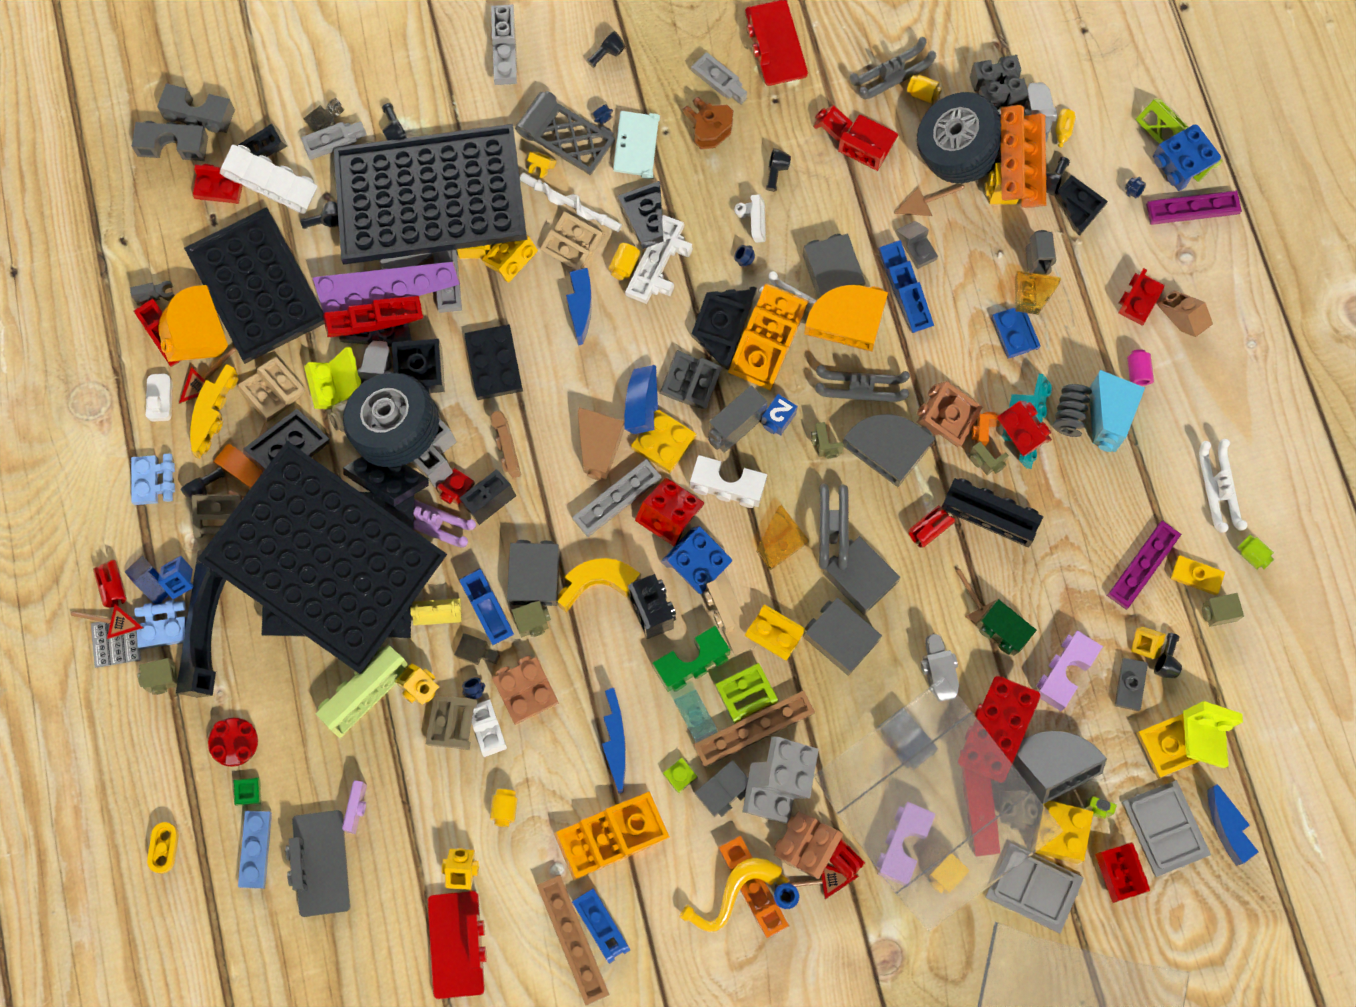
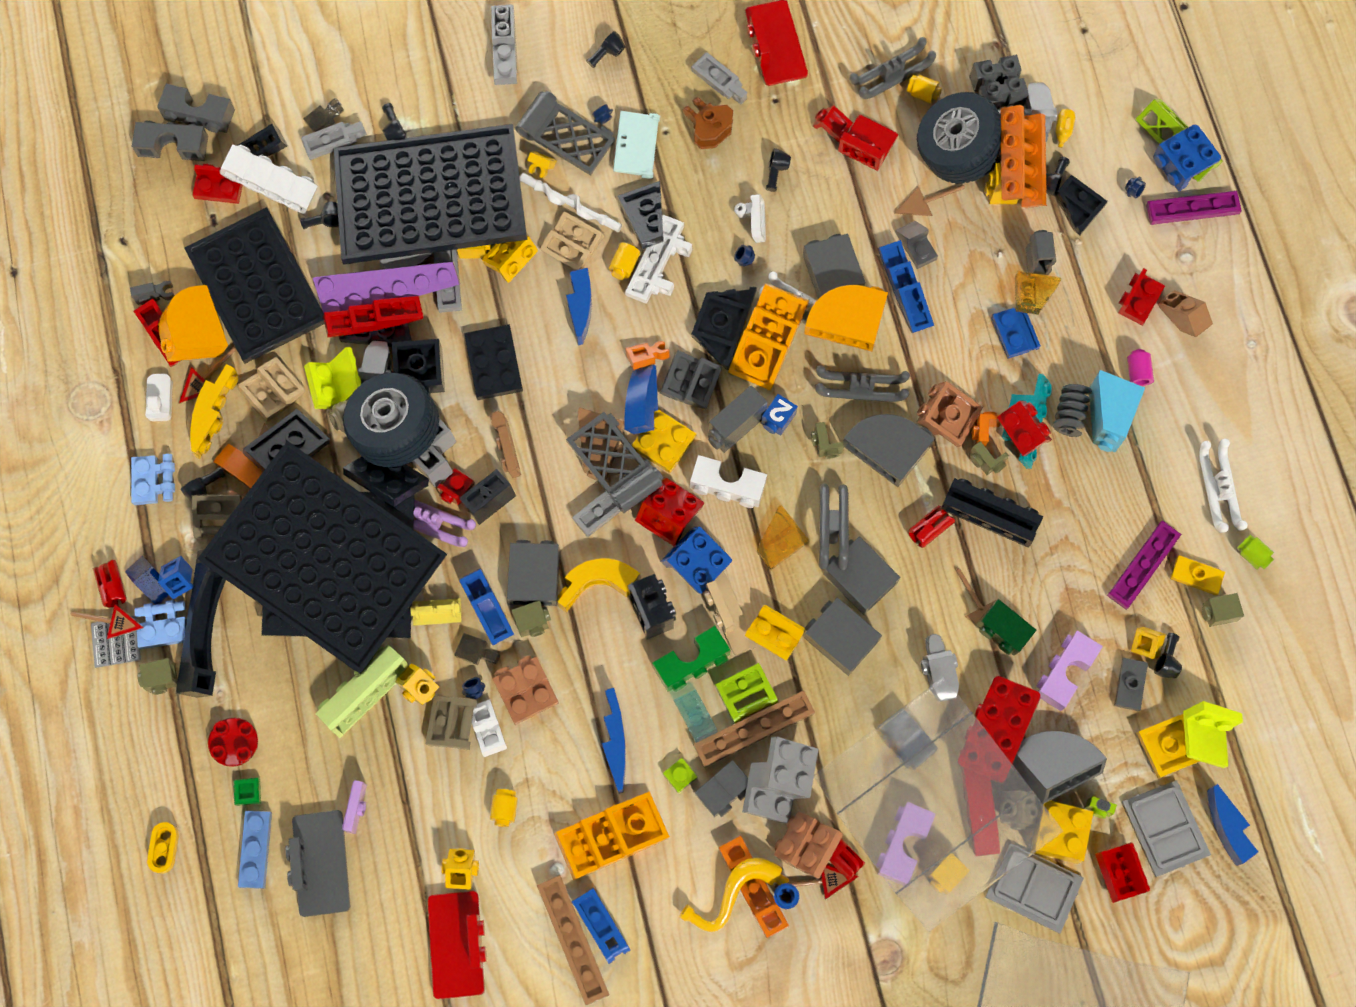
(637, 483): none -> dark grey piece
(643, 355): none -> orange plate

